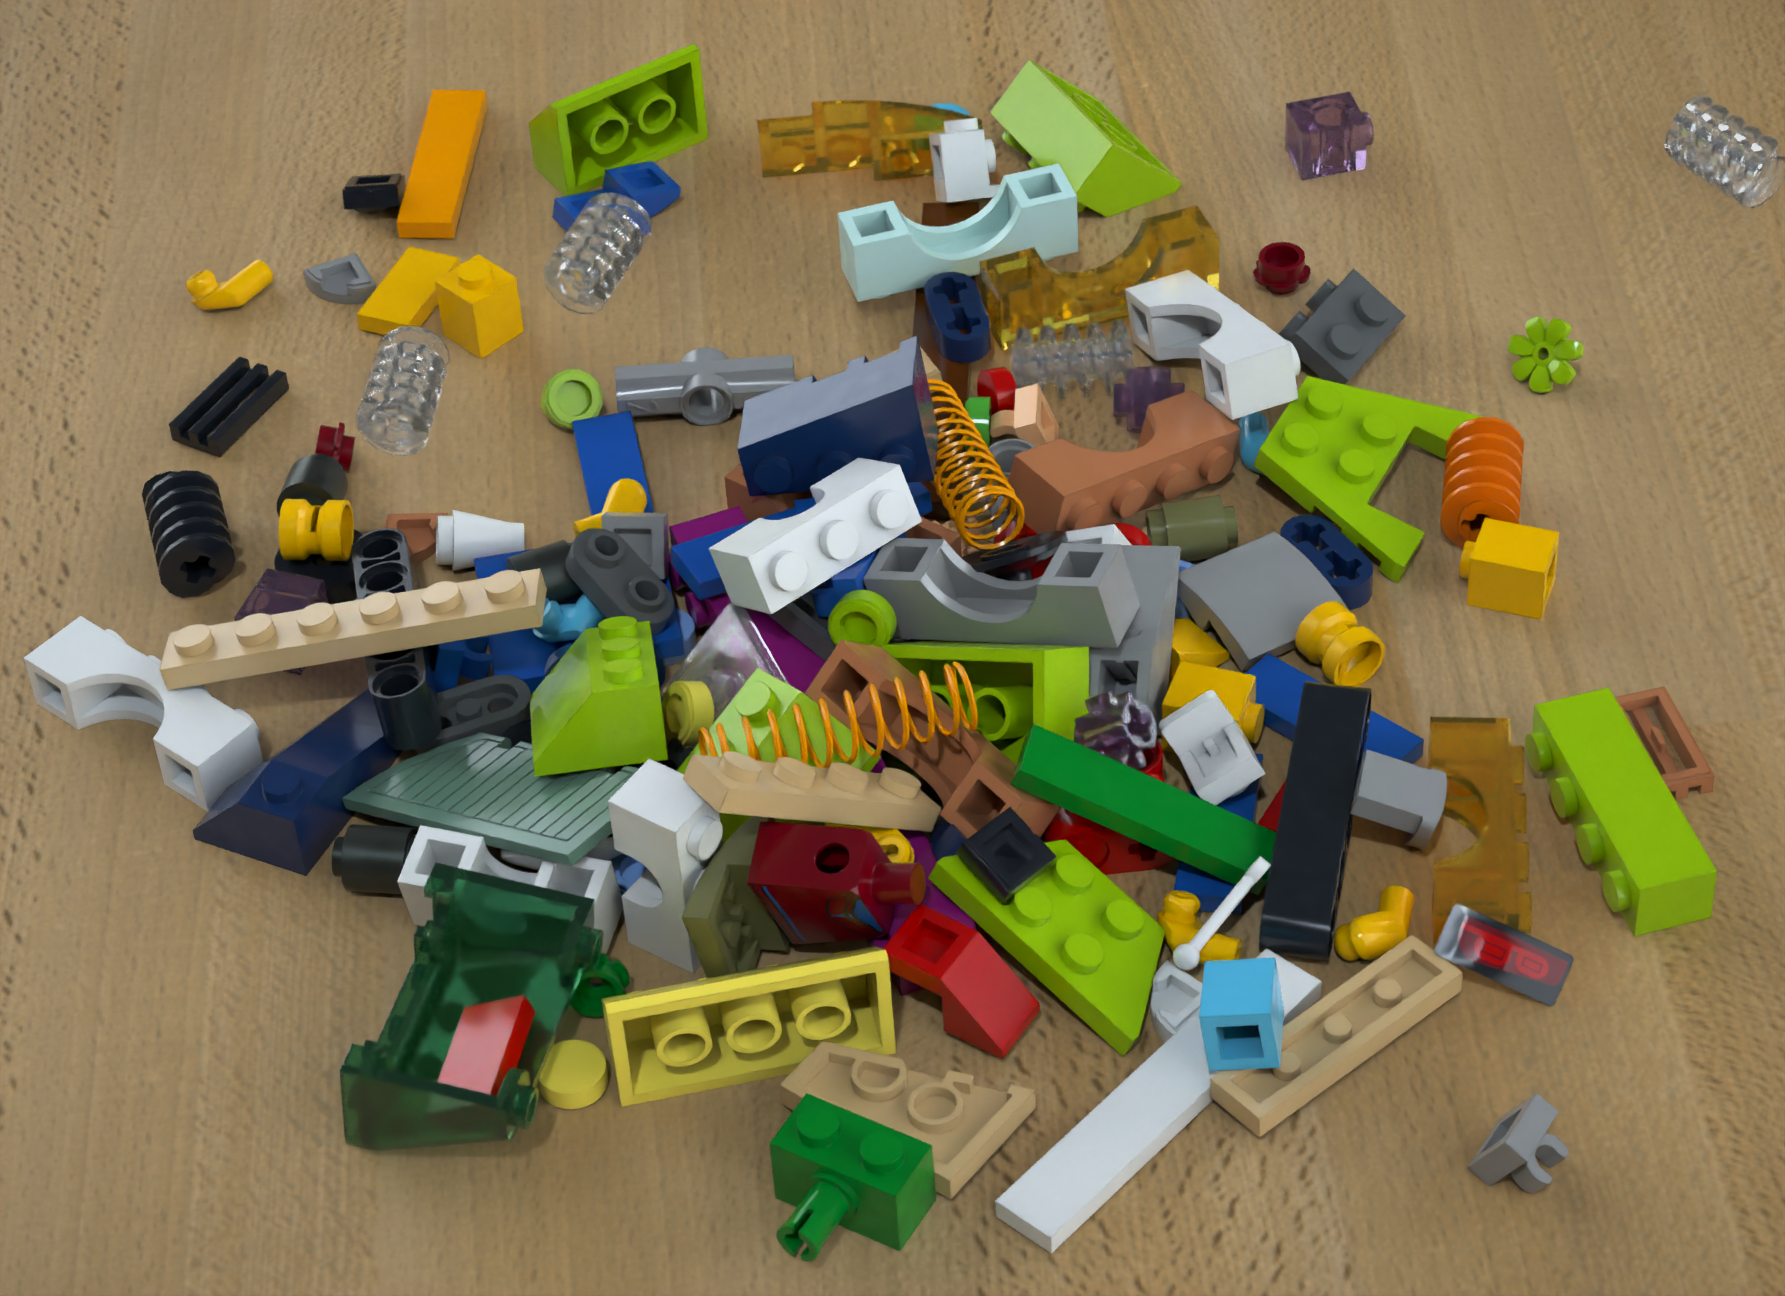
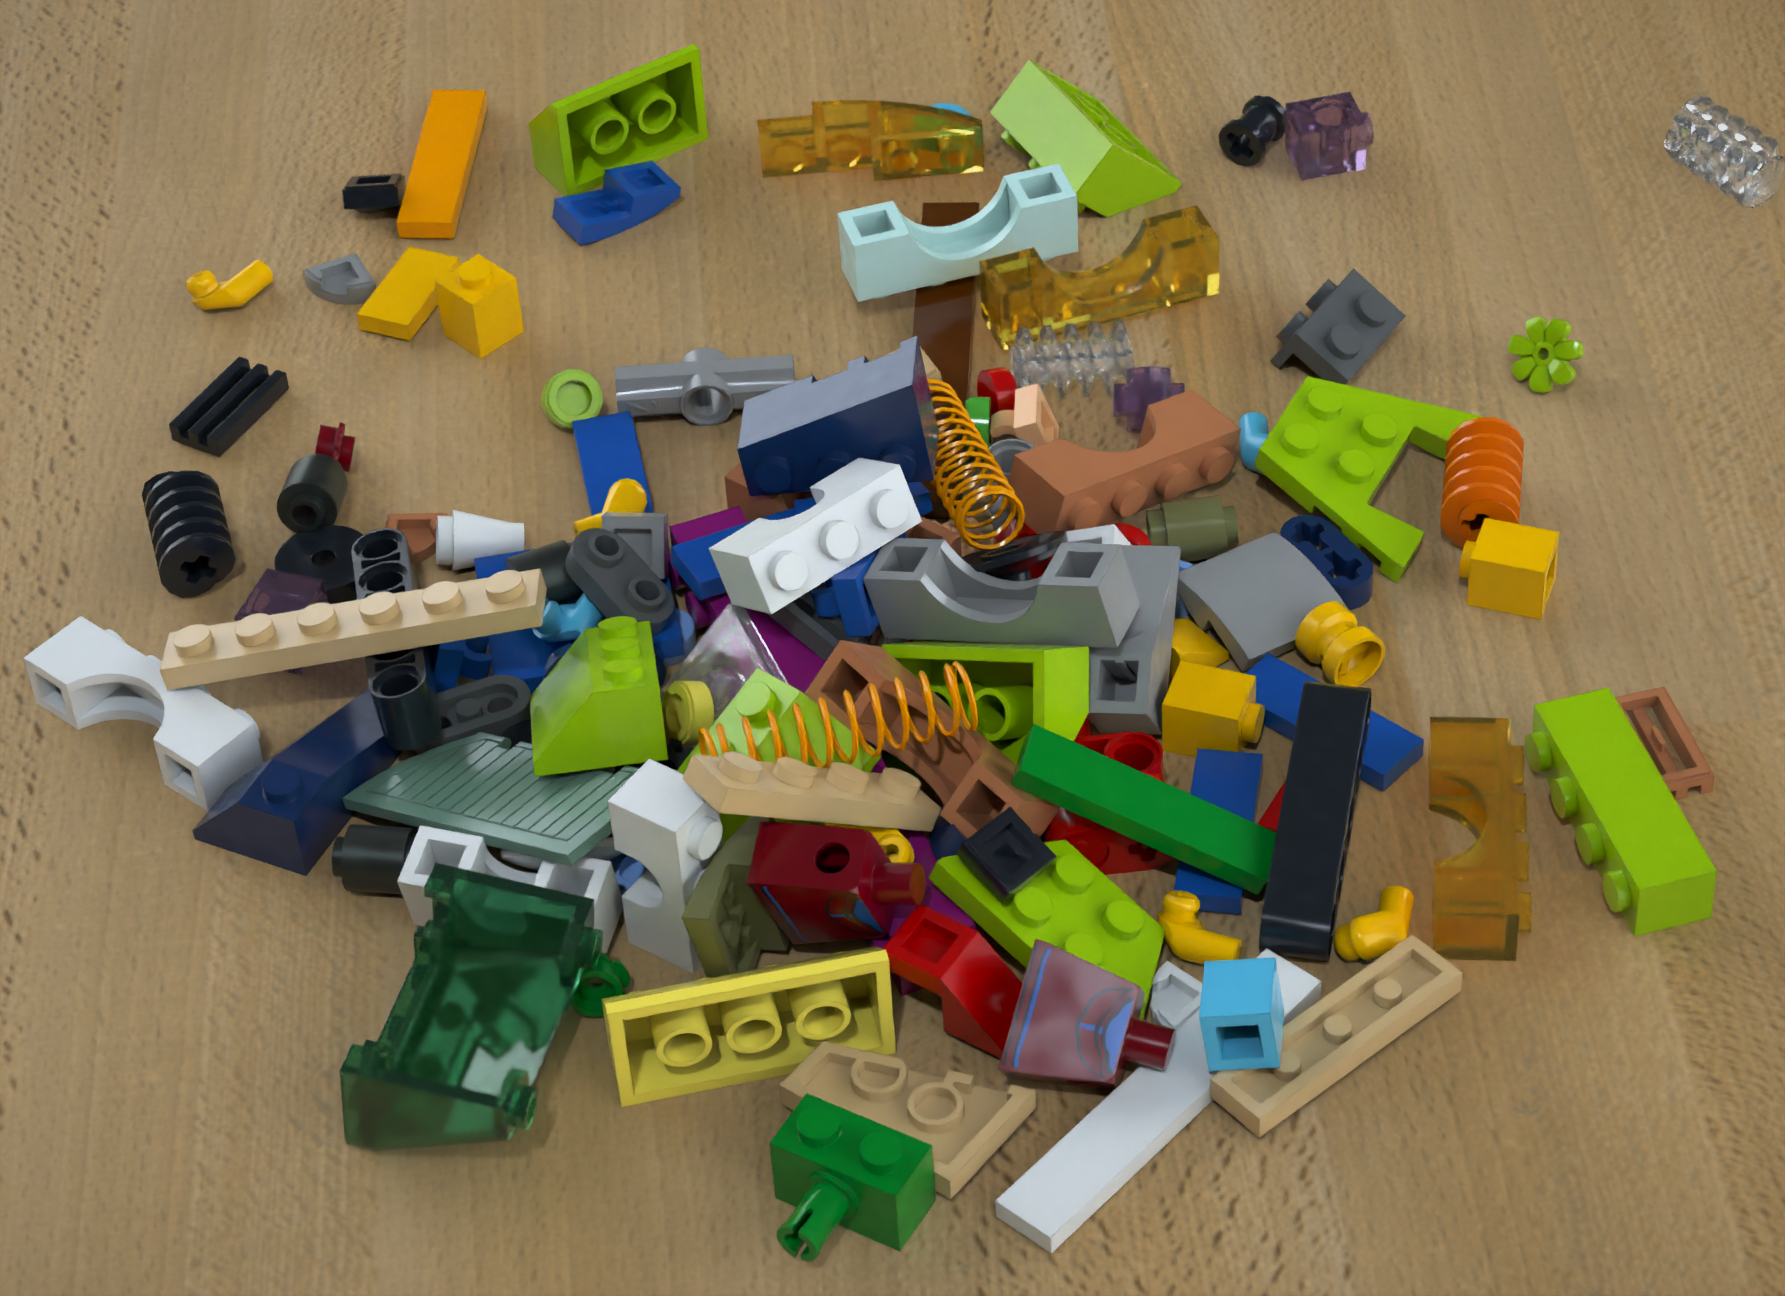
(316, 529): yellow wheel -> none
(403, 390): clear piece -> none
(487, 1044): tile -> none
(573, 1075): light yellow tile -> none
(597, 252): clear piece -> none
(863, 619): lime tile -> none
(962, 162): white brick -> none
(965, 314): dark blue beam -> none
(1079, 1024): none -> torso
(1117, 728): gear -> none
(1187, 955): white hinge -> none
(1211, 748): white bracket -> none
(1241, 358): white arch -> none
(1247, 137): none -> black bush
(1281, 268): dark red plate -> none
(1400, 796): light grey tile -> none
(1504, 954): sticker -> none
(1516, 1144): light grey tile -> none

